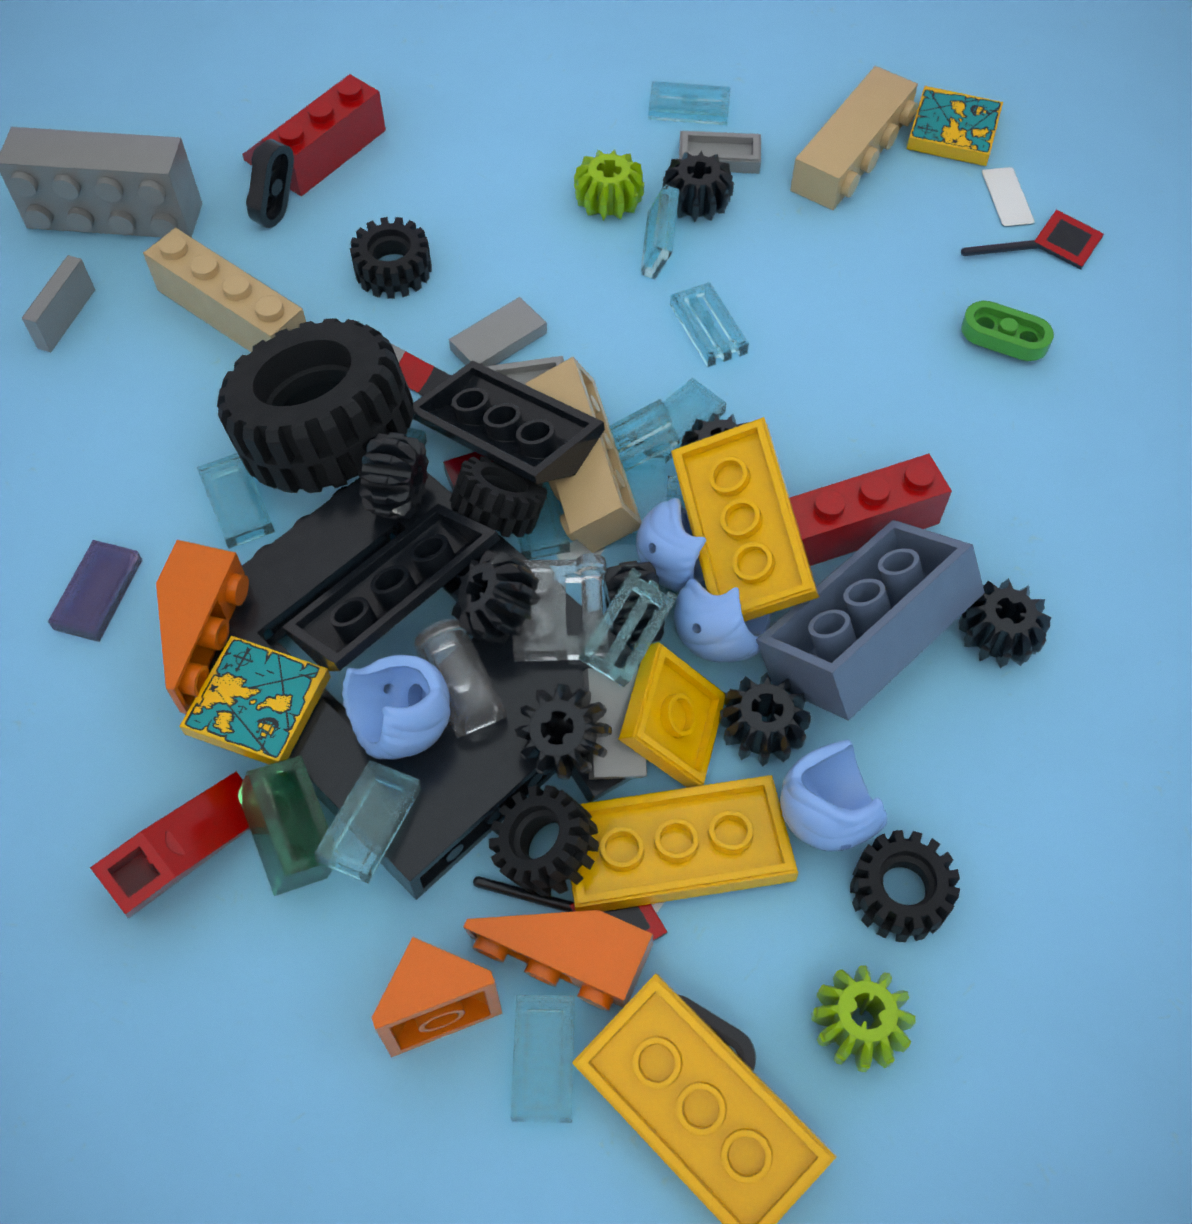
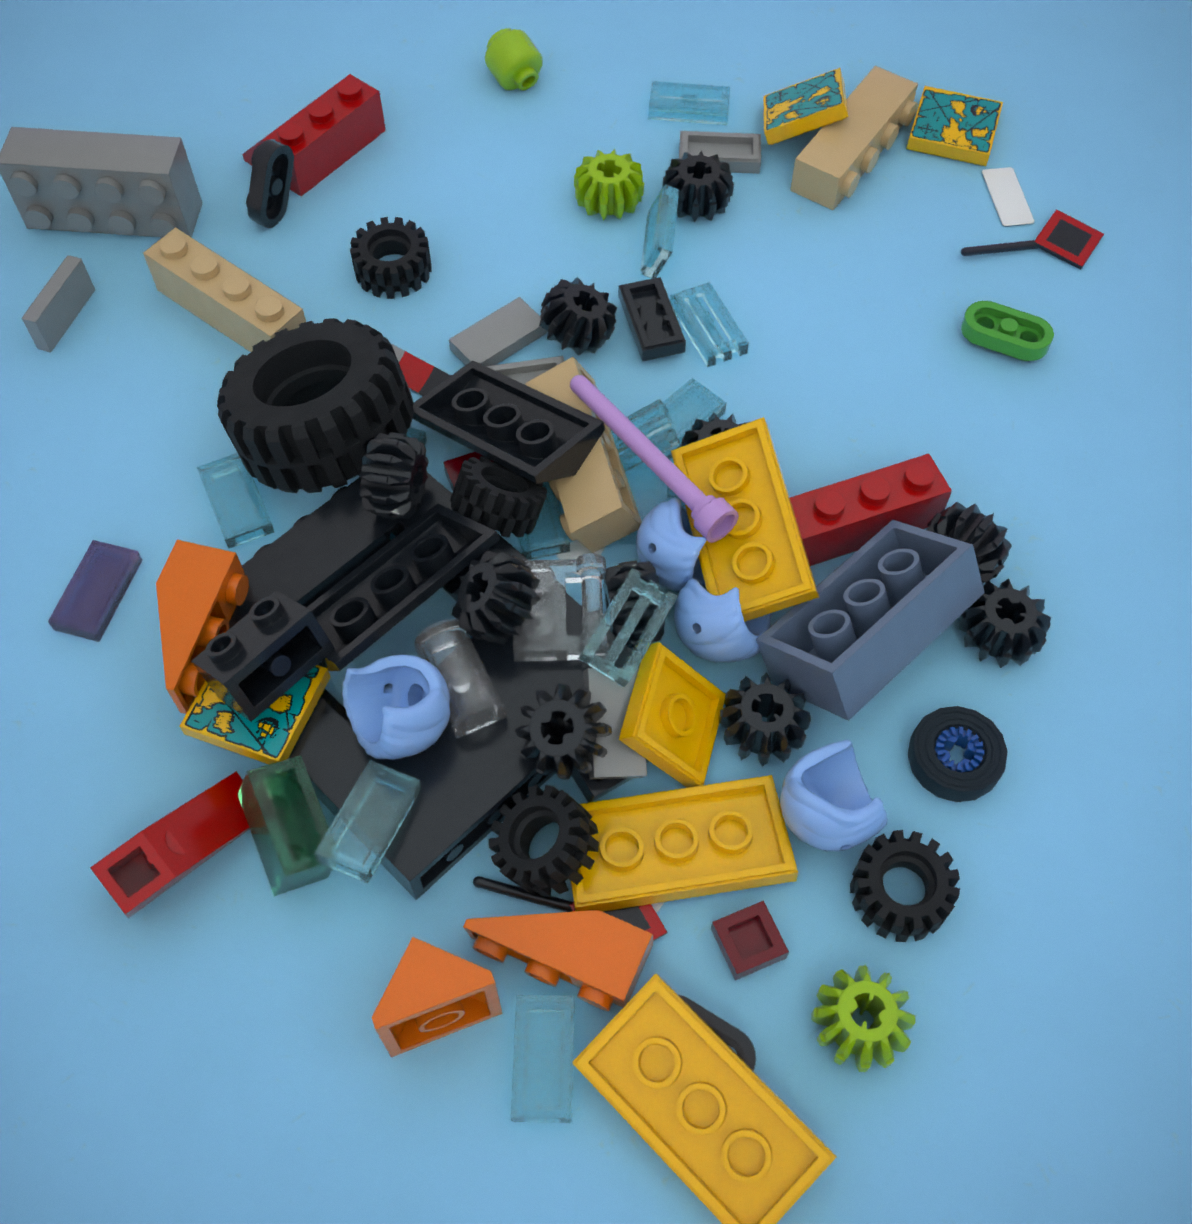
(263, 654): none -> black brick
(513, 59): none -> lime head
(577, 316): none -> black gear
(651, 319): none -> black plate
(711, 515): none -> lavender piece
(749, 940): none -> dark red tile
(804, 106): none -> tile
(977, 529): none -> black gear
(983, 754): none -> black bush

